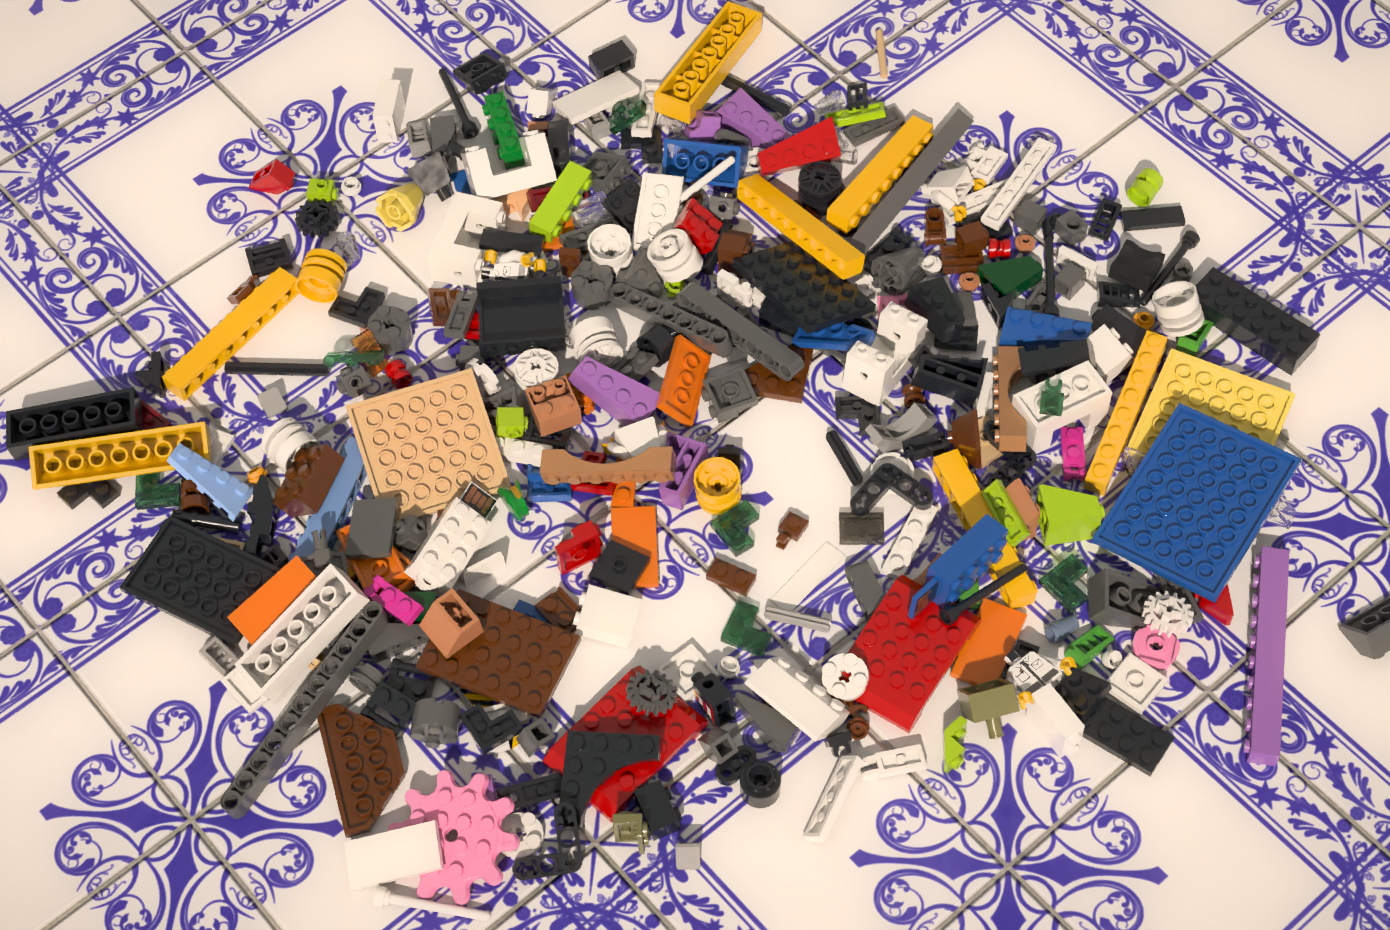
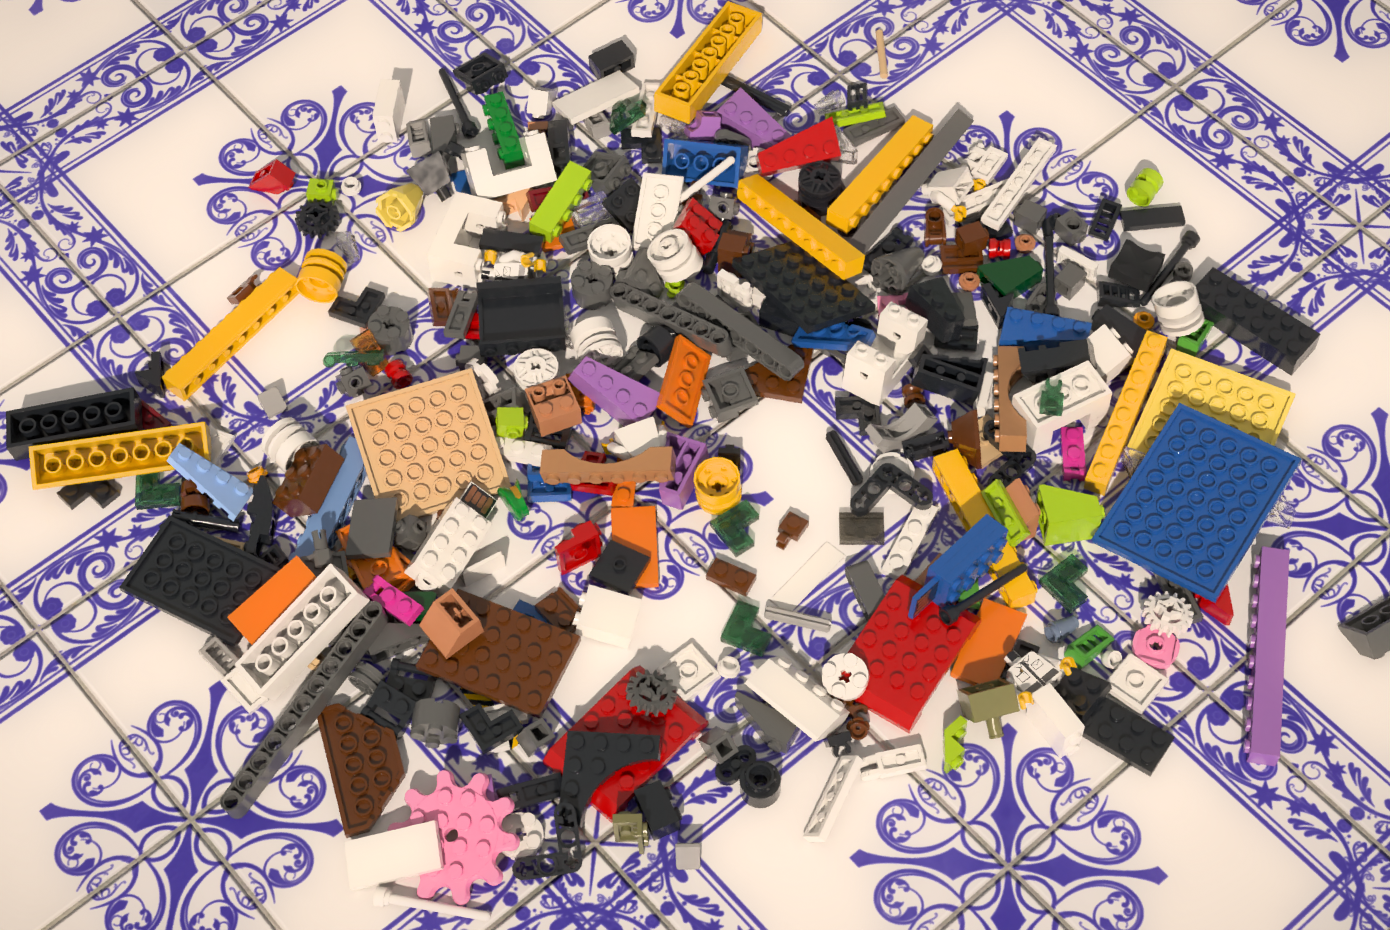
(275, 257): black plate -> none
(290, 369): black axle -> none
(569, 260): reddish brown plate -> none
(713, 698): black torso -> none
(1118, 599): dark grey slope -> none

